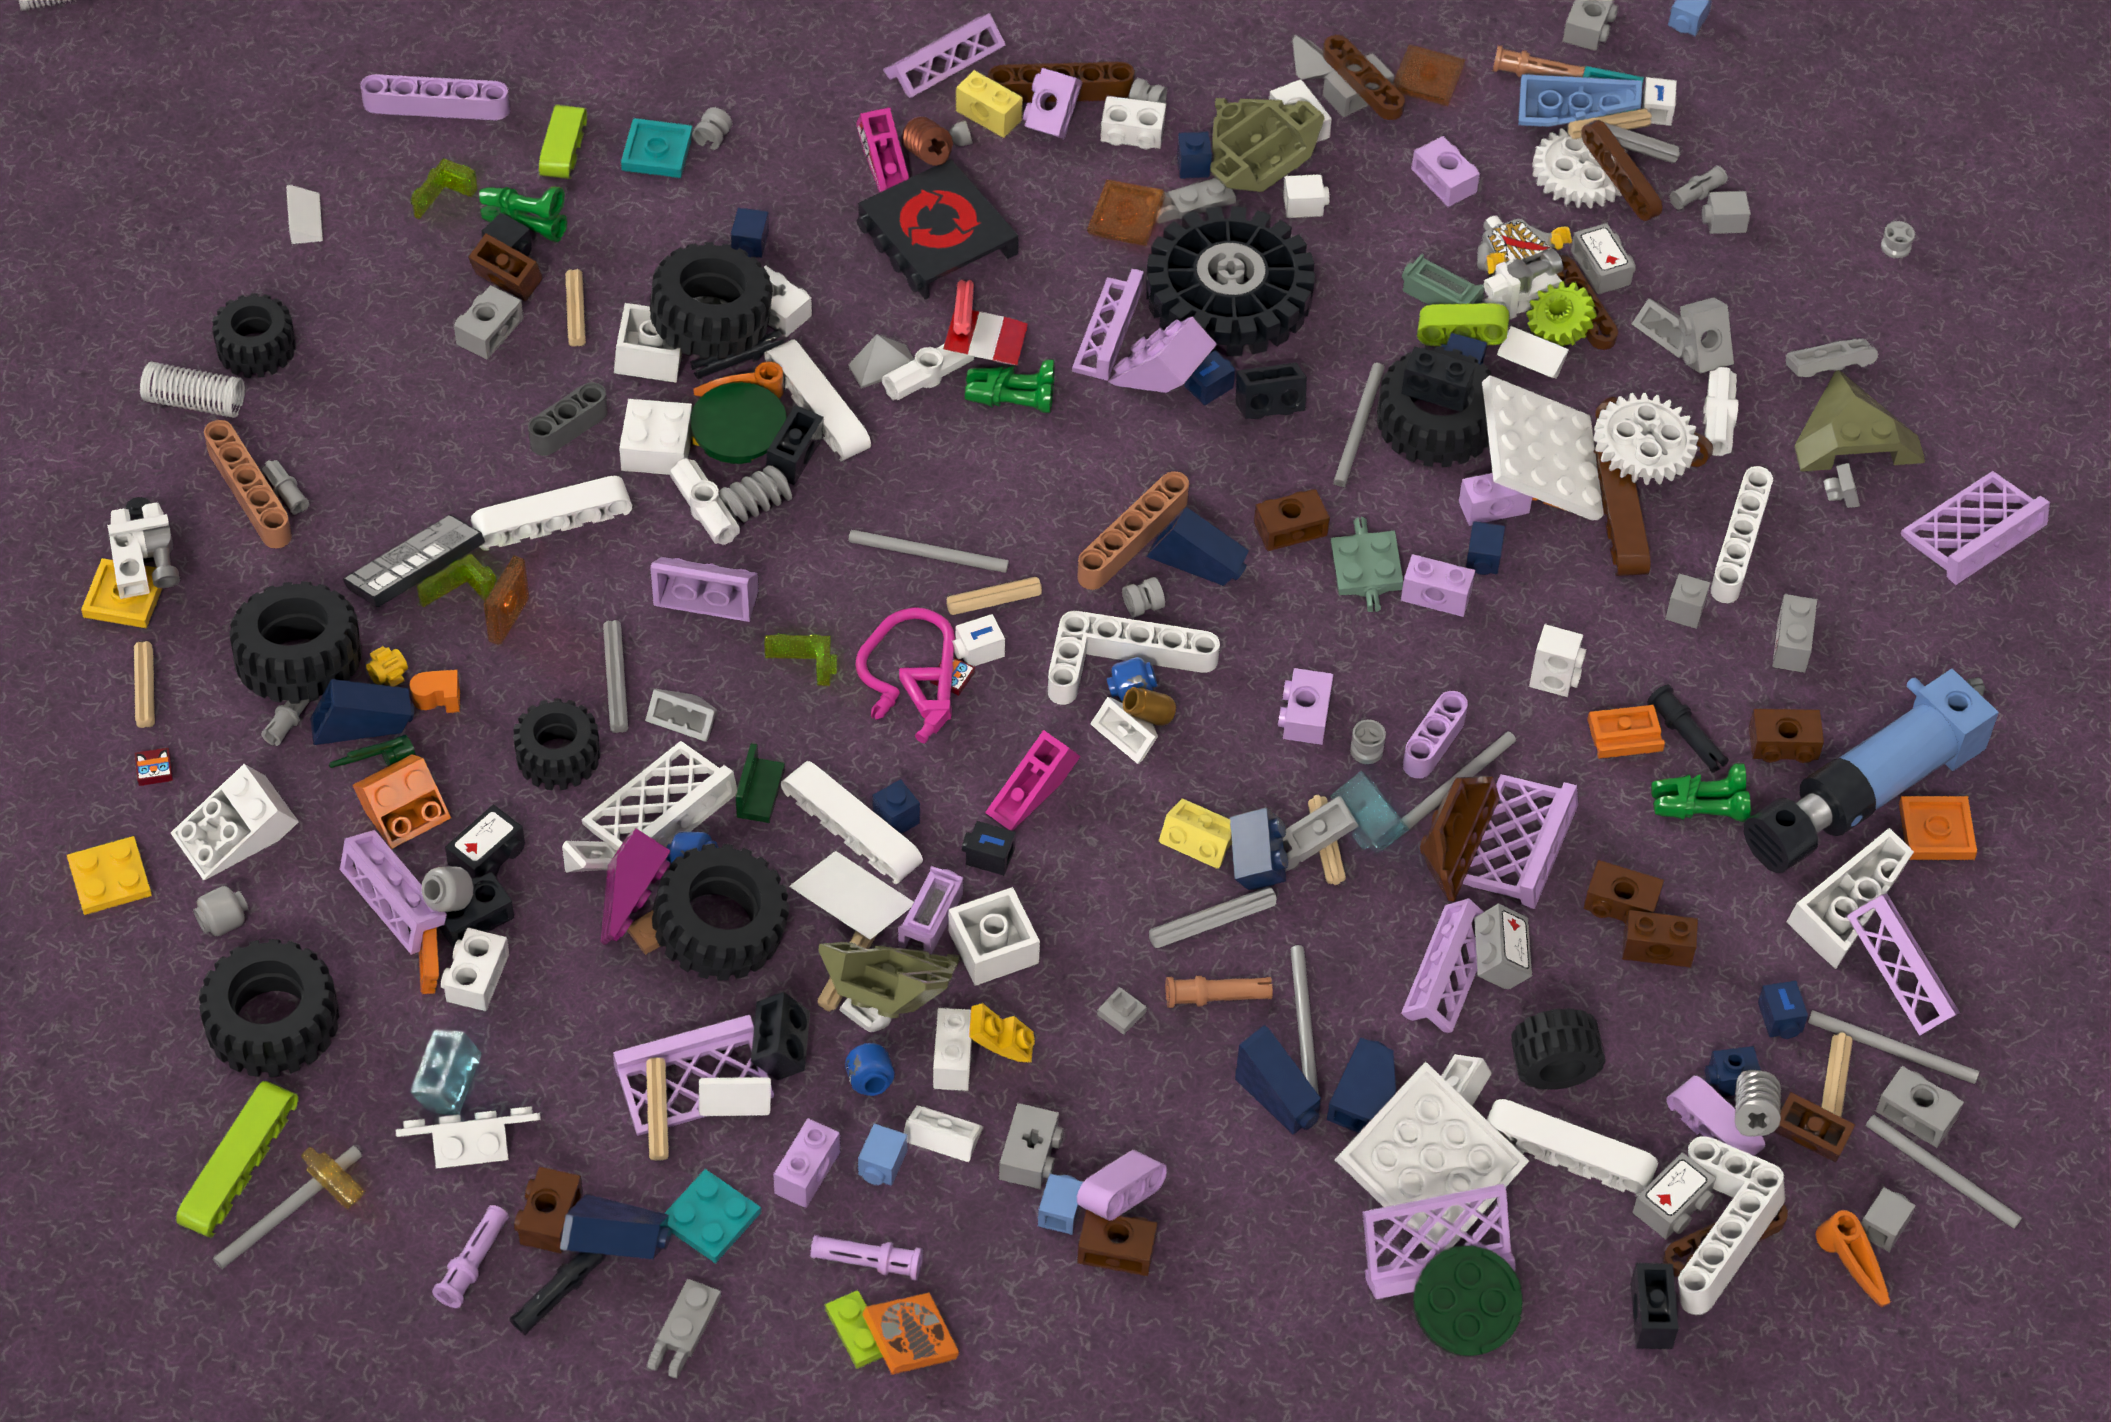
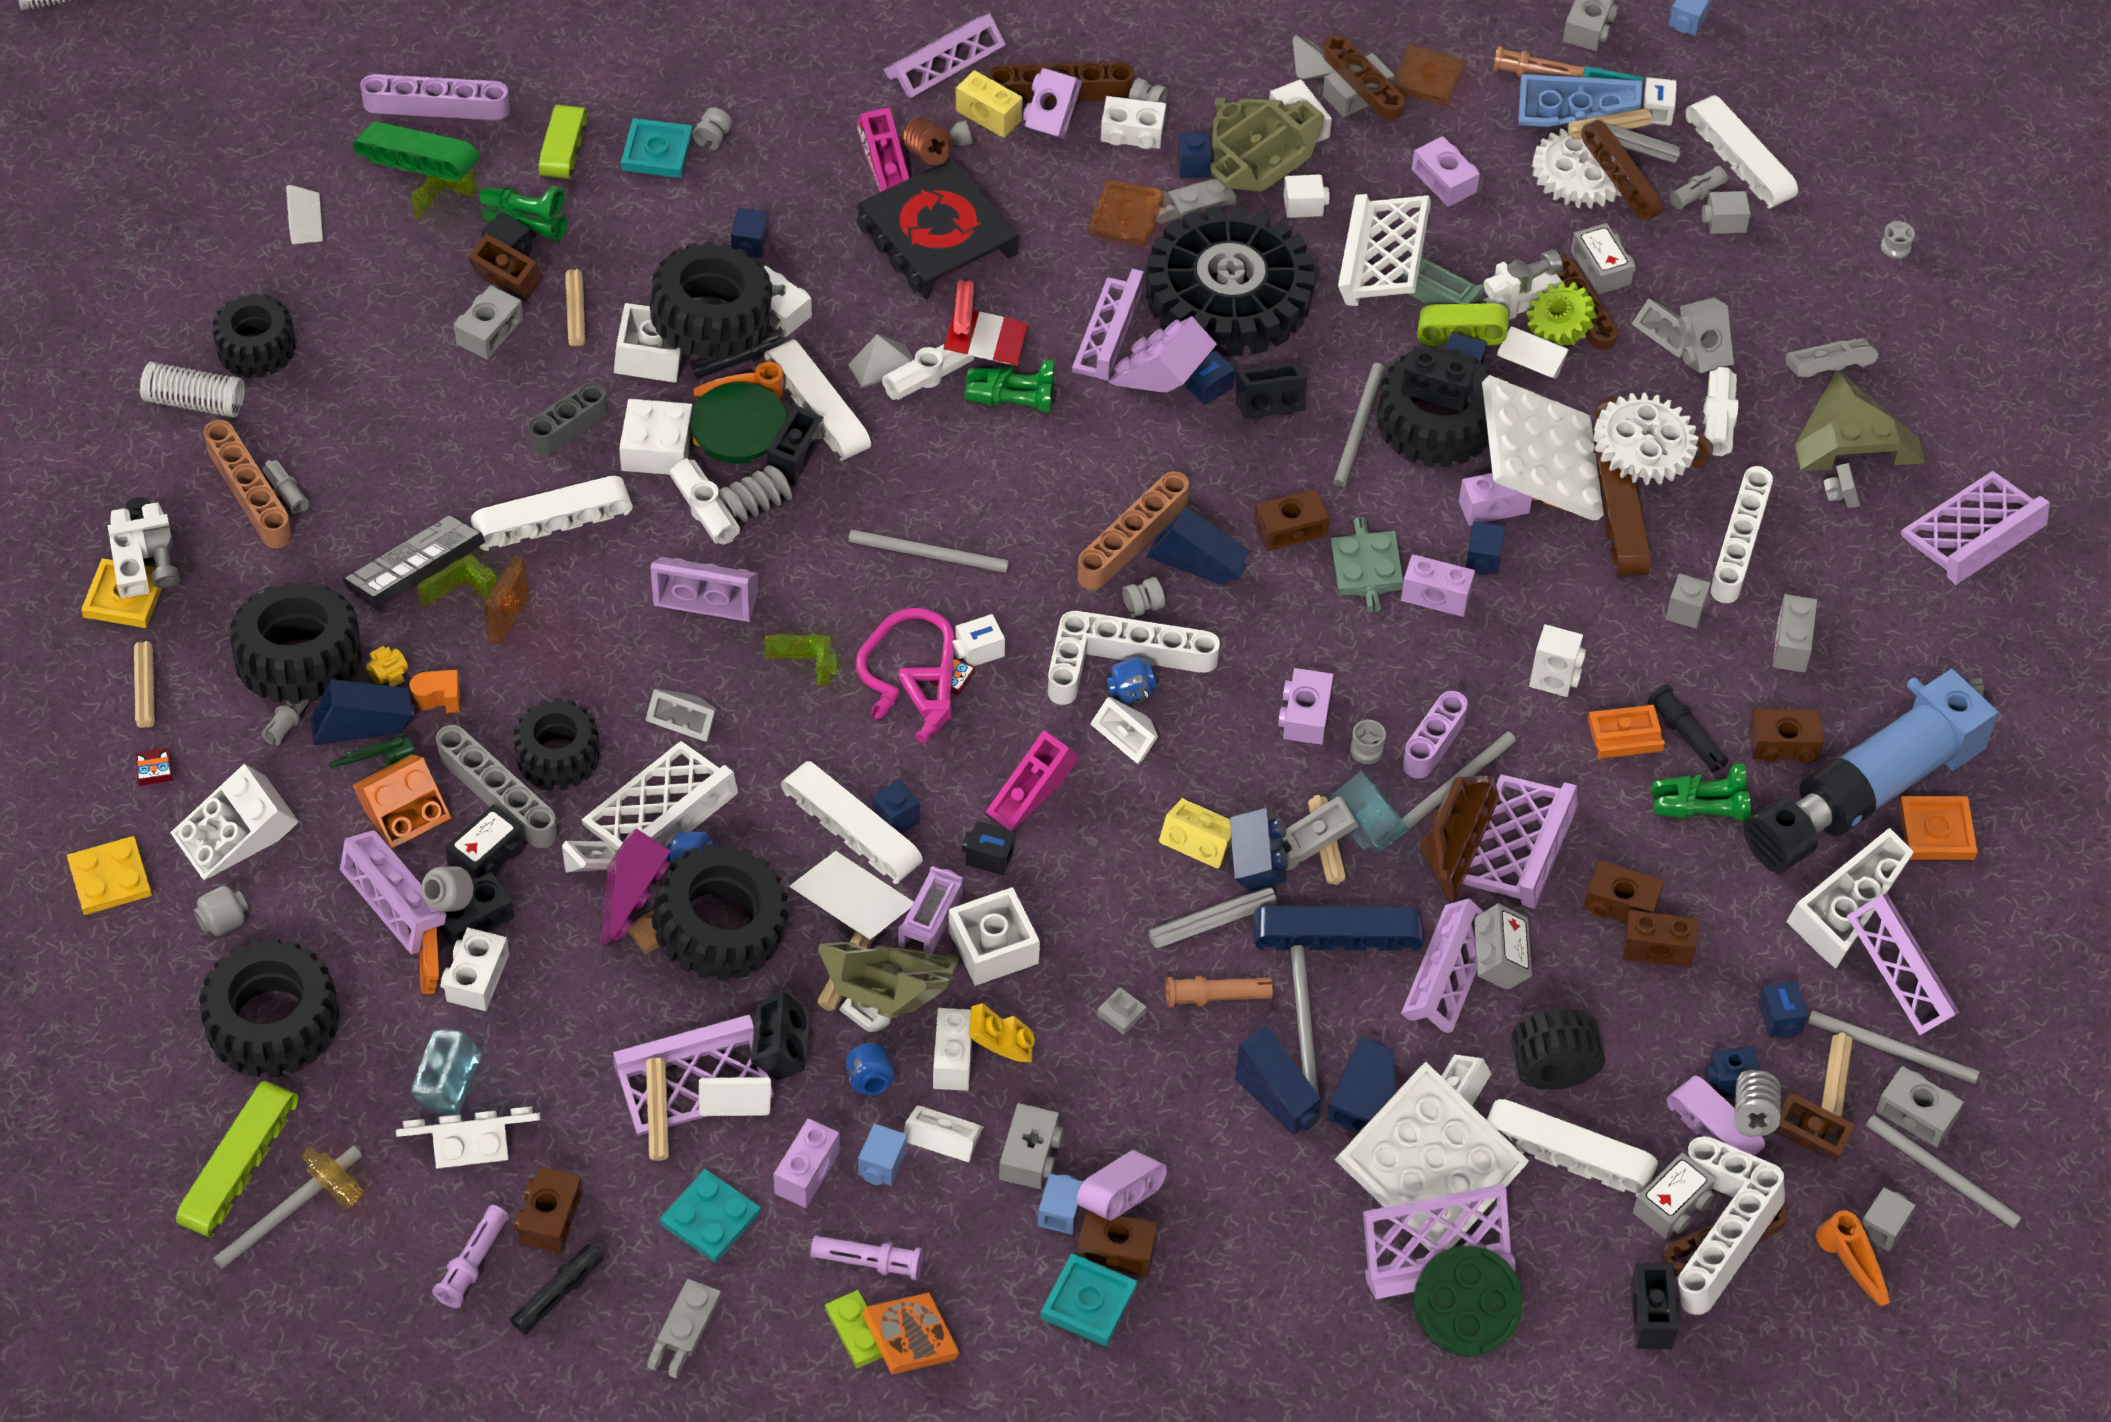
(416, 151): none -> green beam
(490, 774): none -> light grey beam
(615, 676): light grey axle -> none
(615, 1229): dark blue slope -> none
(758, 787): dark green panel -> none
(994, 595): tan axle -> none
(1089, 1299): none -> teal plate
(1149, 706): pearl gold piece -> none
(1338, 927): none -> dark blue beam
(1361, 247): none -> white fence
(1516, 241): torso -> none
(1742, 150): none -> white beam

